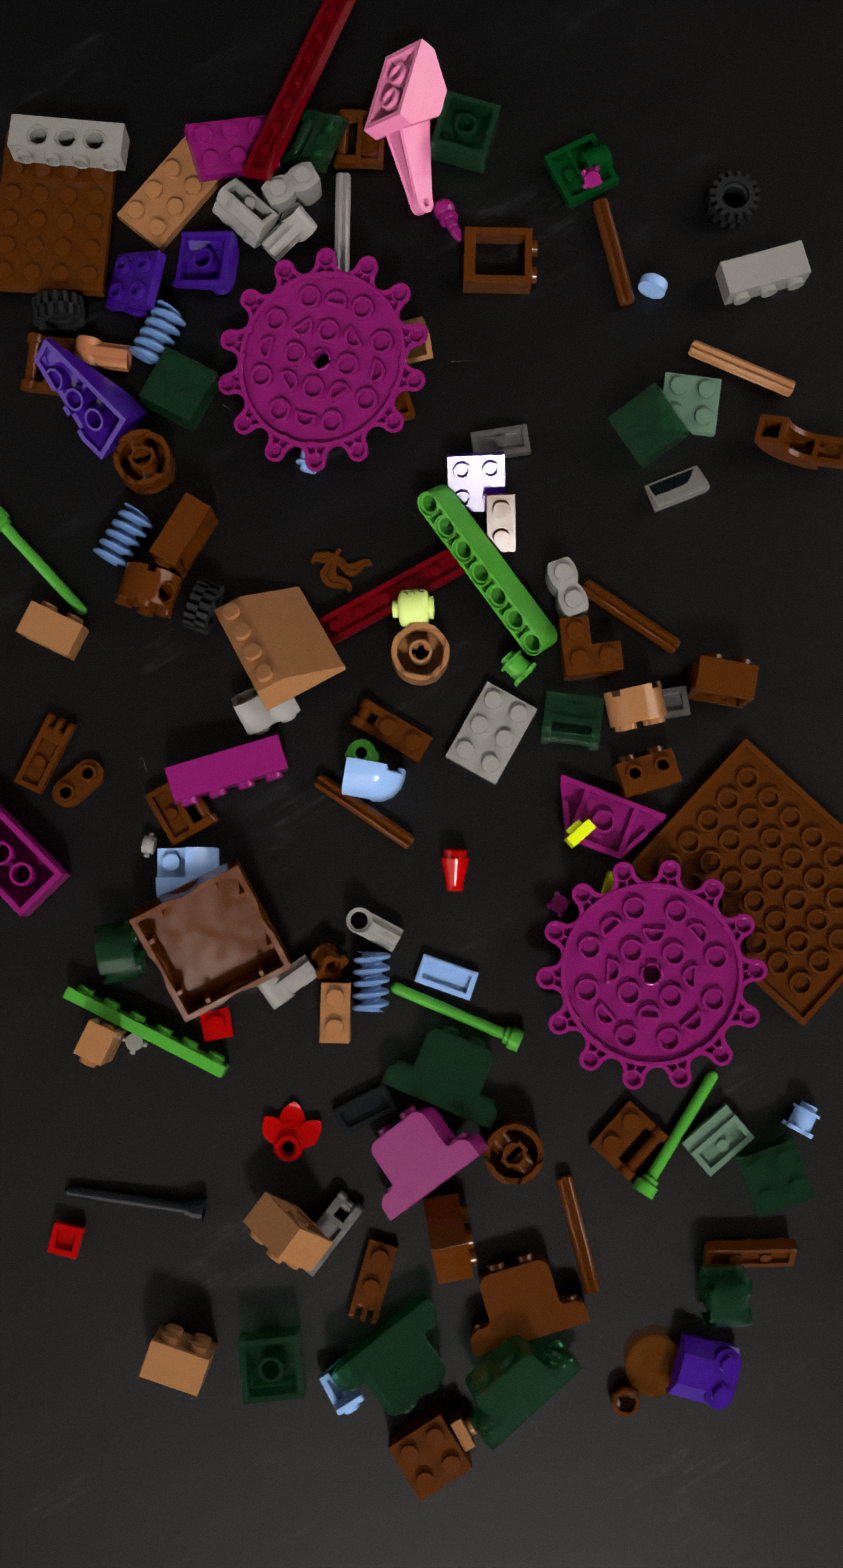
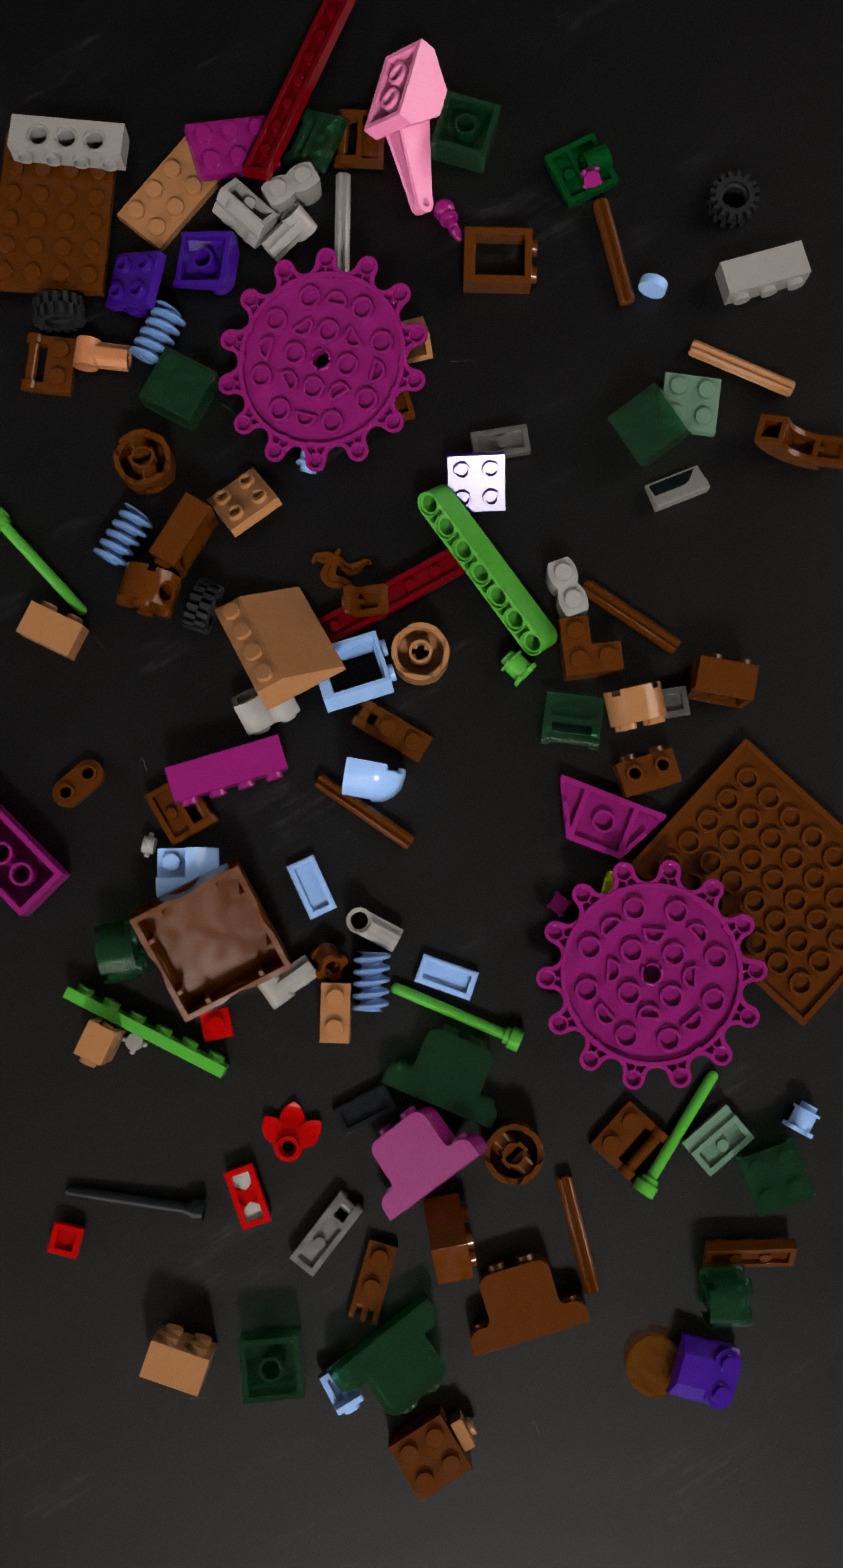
(45, 754): reddish brown hinge -> none
(96, 403): dark purple wedge -> none
(244, 502): none -> medium nougat plate
(247, 1196): none -> red piece
(287, 1233): medium nougat brick -> none
(311, 887): none -> light blue tile
(353, 648): none -> light blue window
(362, 744): bright green brick -> none
(365, 600): none -> reddish brown bracket
(413, 607): yellowish green head -> none
(454, 867): red cone -> none
(491, 733): light grey plate -> none
(501, 521): plate -> none
(516, 1384): clear green brick -> none
(578, 832): neon yellow plate -> none
(625, 1400): reddish brown tile -> none

